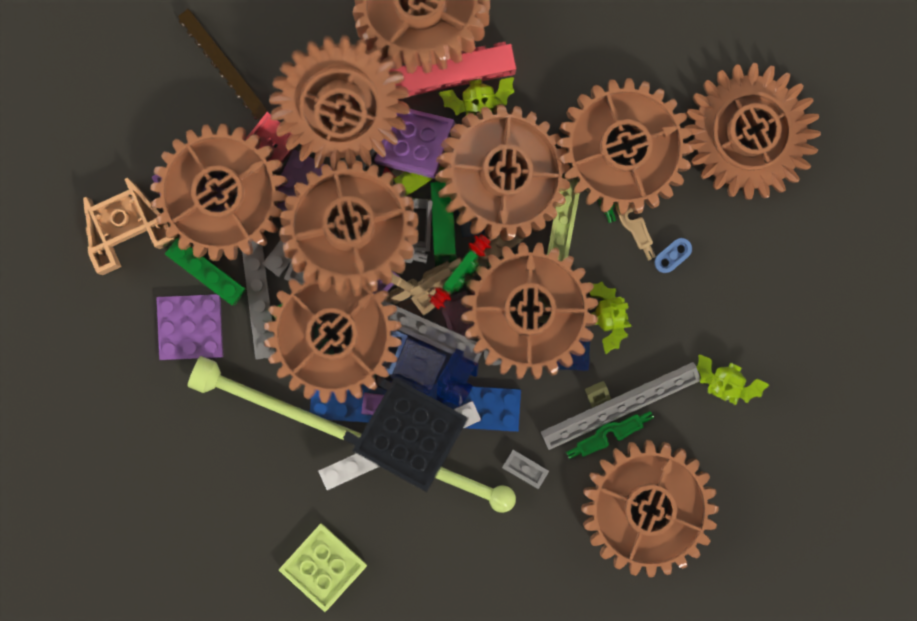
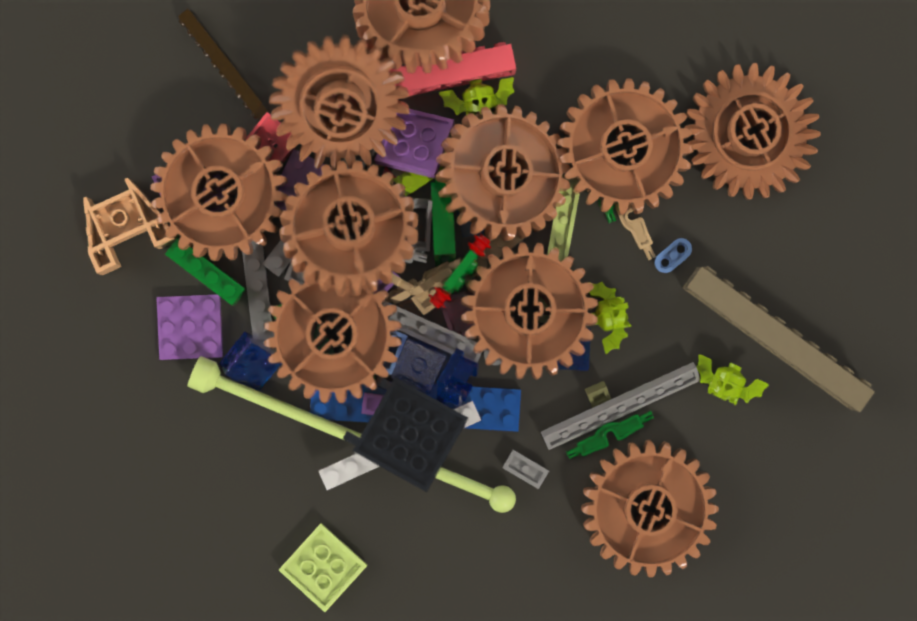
(248, 363): none -> clear blue bracket
(779, 340): none -> dark tan brick

